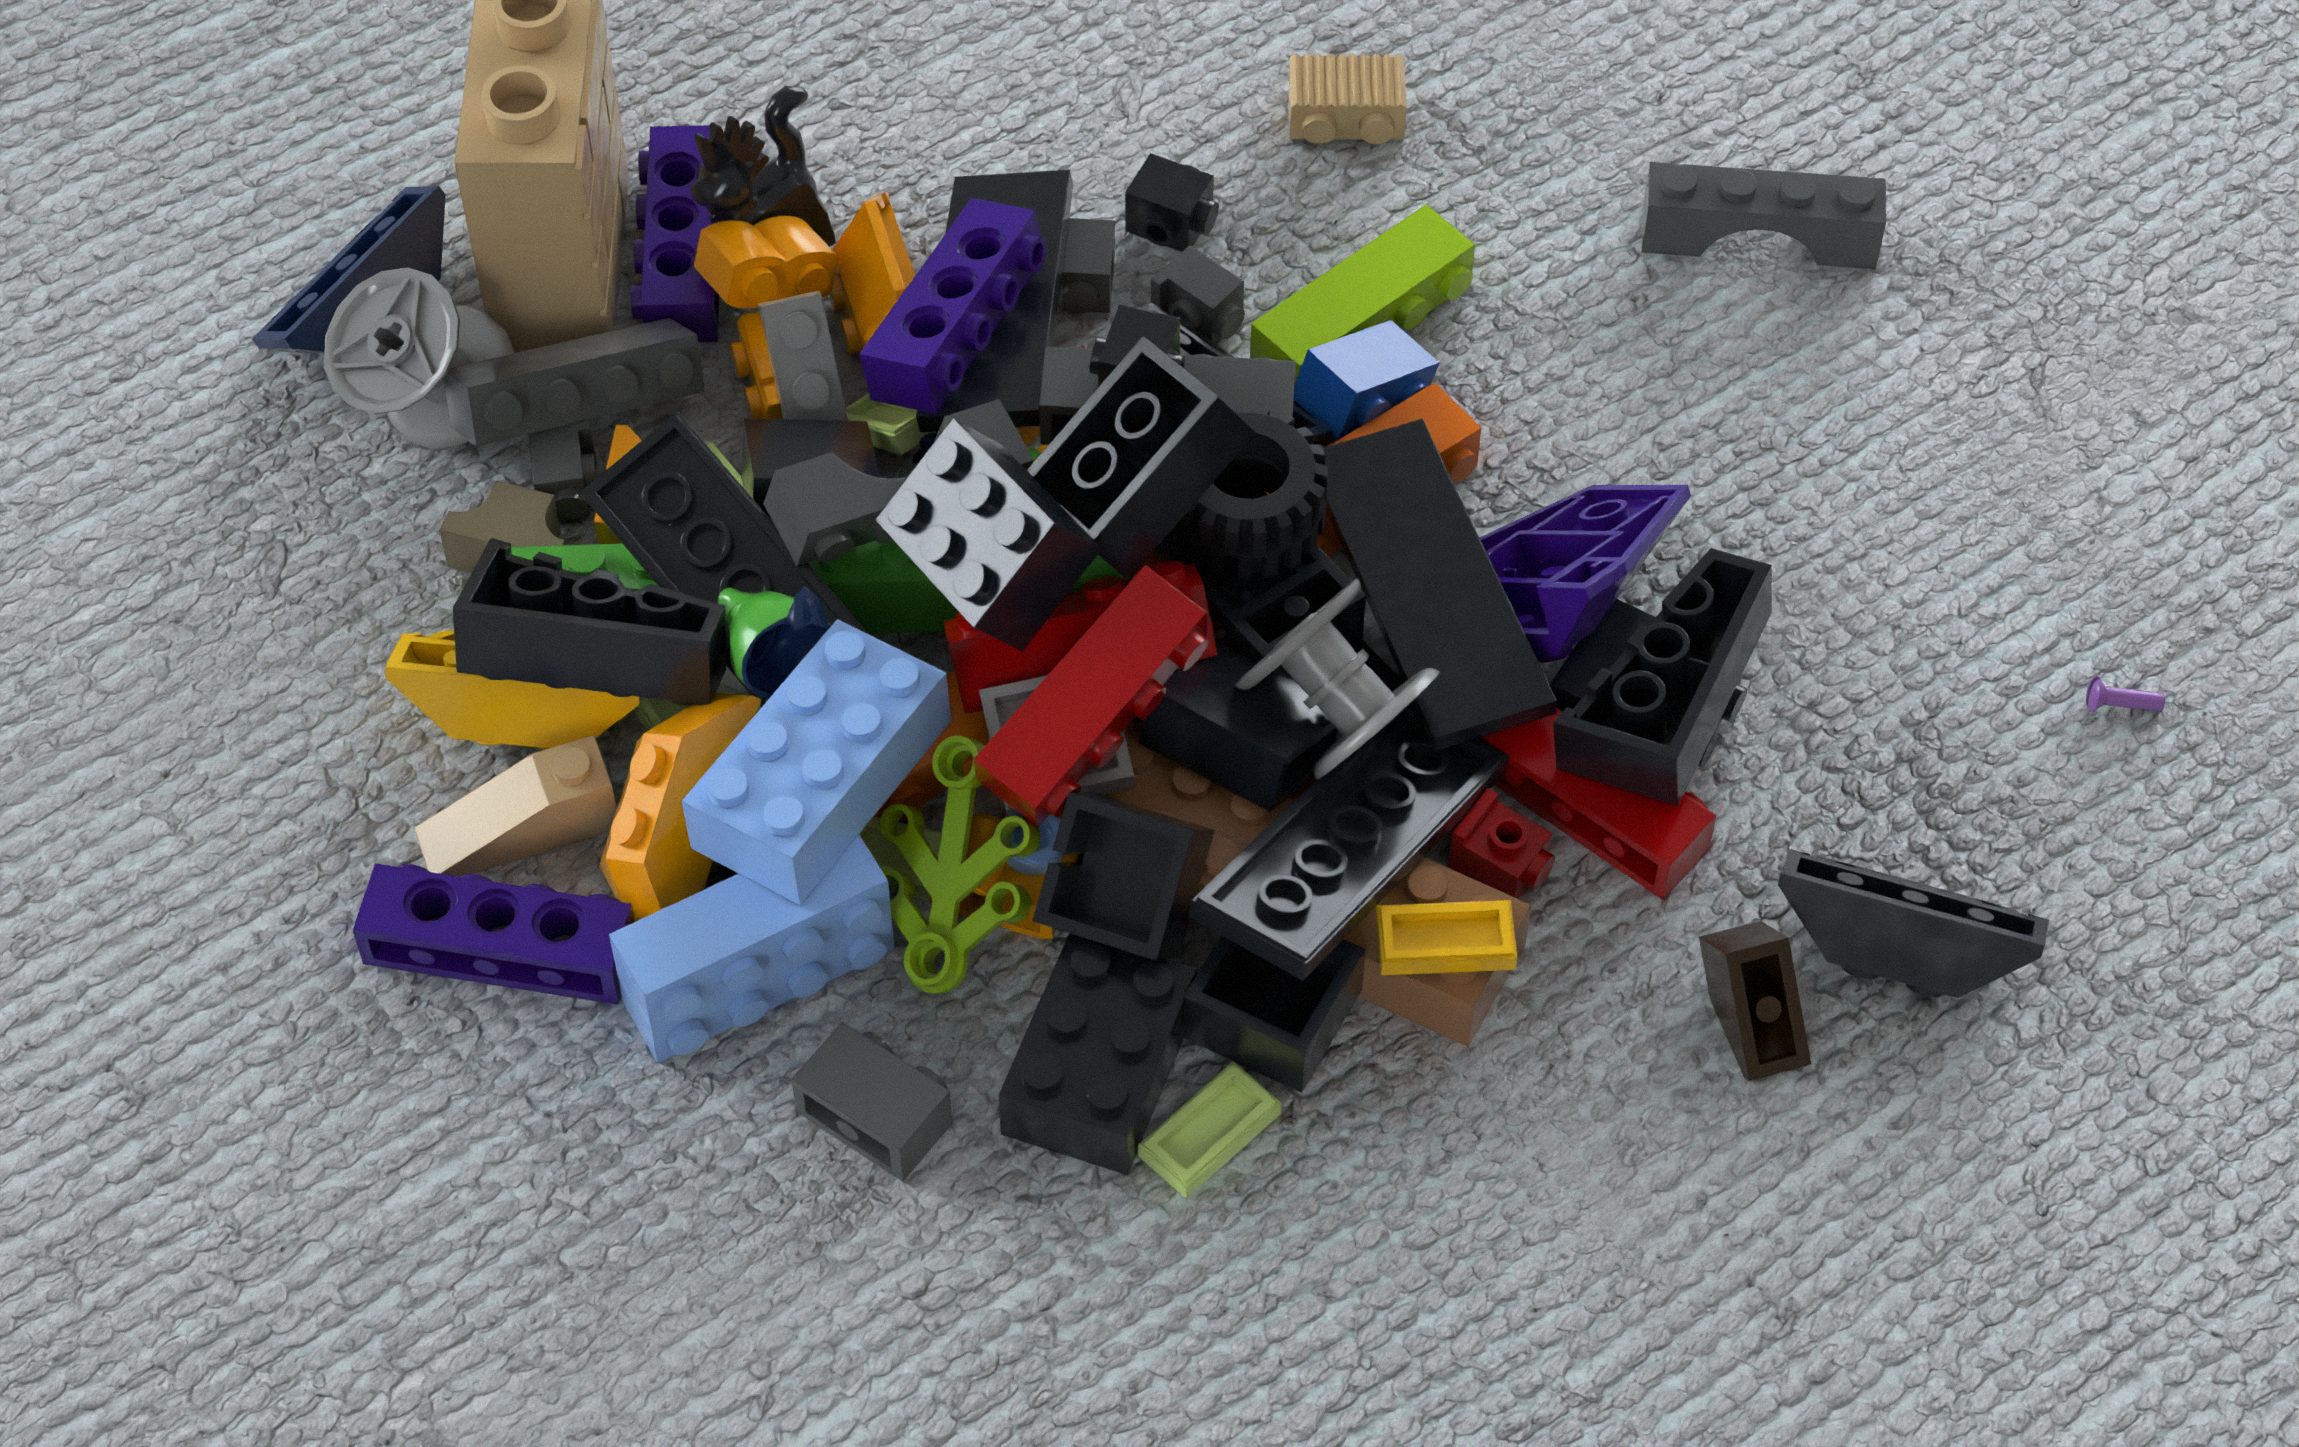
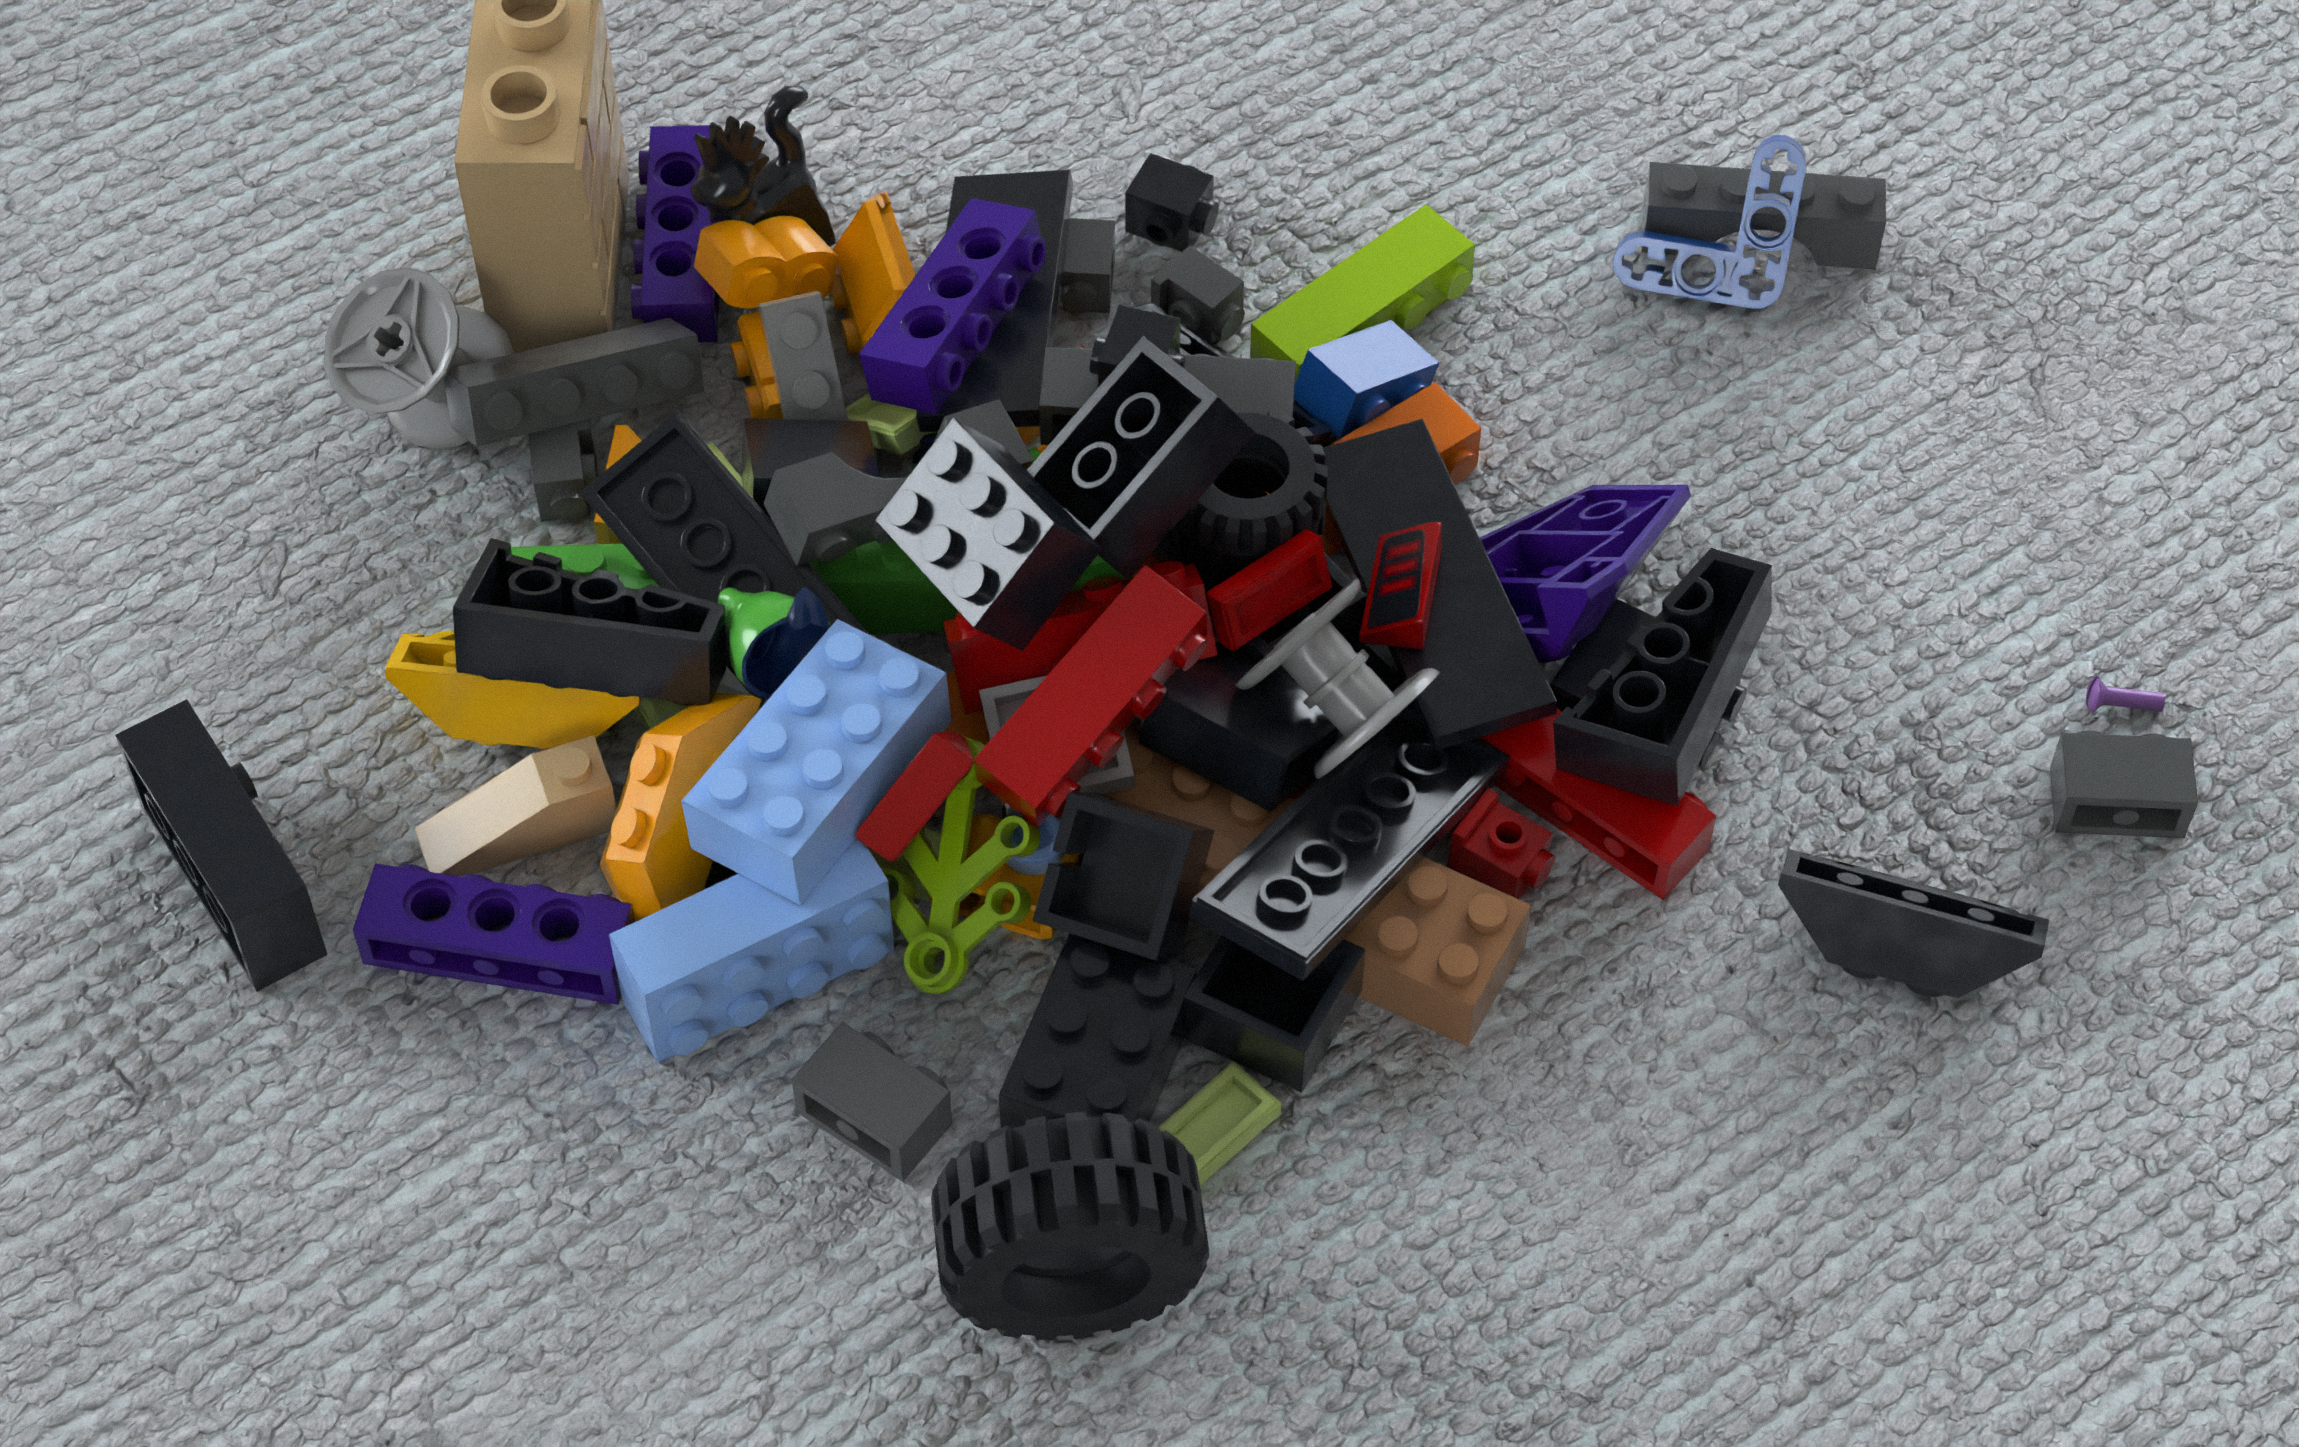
(222, 844): none -> black brick
(399, 237): dark blue wedge -> none
(509, 515): dark tan brick -> none
(916, 795): none -> red slope
(1069, 1226): none -> black tyre
(1269, 590): none -> red tile
(1347, 97): tan brick -> none
(1402, 587): none -> slope
(1446, 937): yellow tile -> none
(1729, 260): none -> beam
(1756, 998): dark brown slope -> none
(2123, 784): none -> dark grey brick

